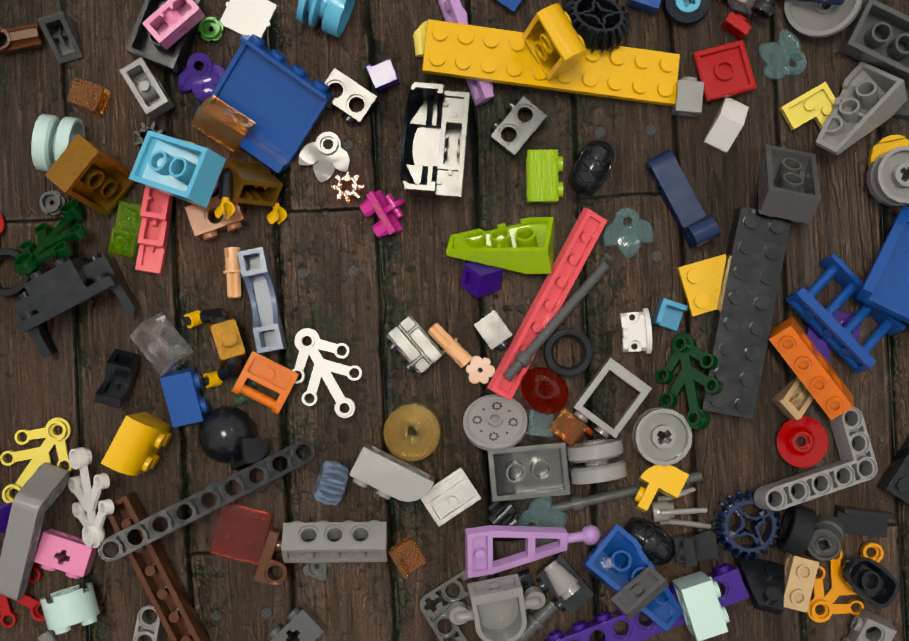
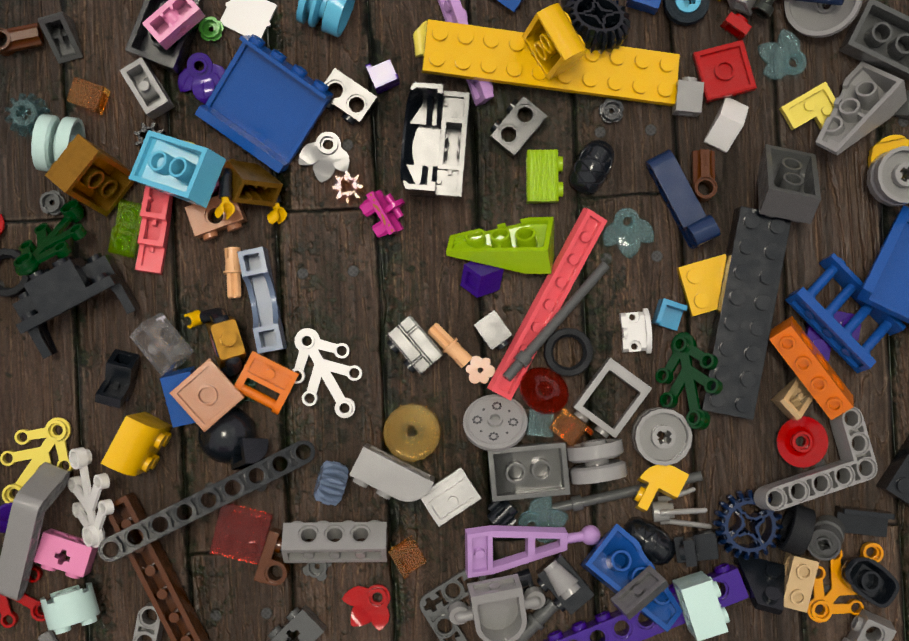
(20, 108): none -> clear light blue gear
(207, 395): none -> nougat tile
(222, 123): clear orange panel -> none
(366, 608): none -> red plate
(618, 108): none -> black plate
(703, 173): none -> reddish brown piece

